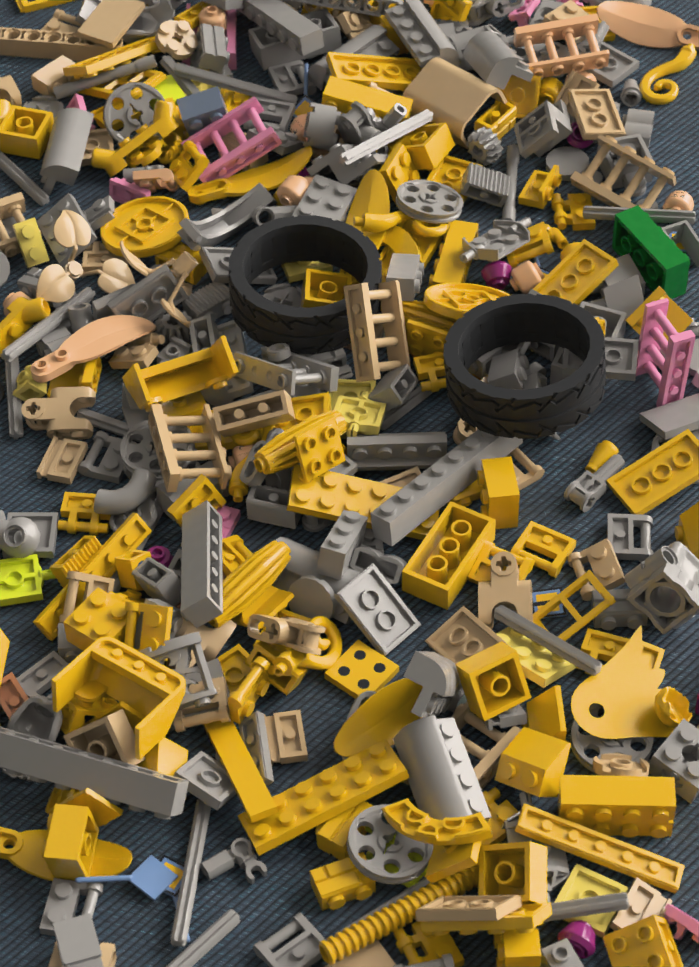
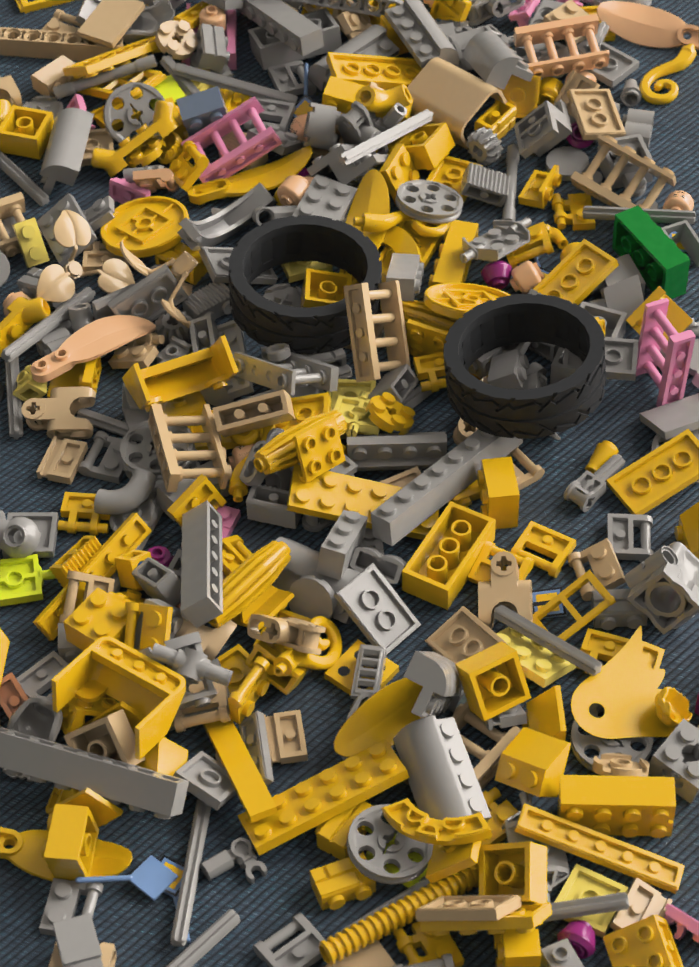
(191, 664): none -> light grey pin
(371, 657): none -> light grey slope
(383, 100): none -> yellow cylinder
(390, 414): none -> yellow plate

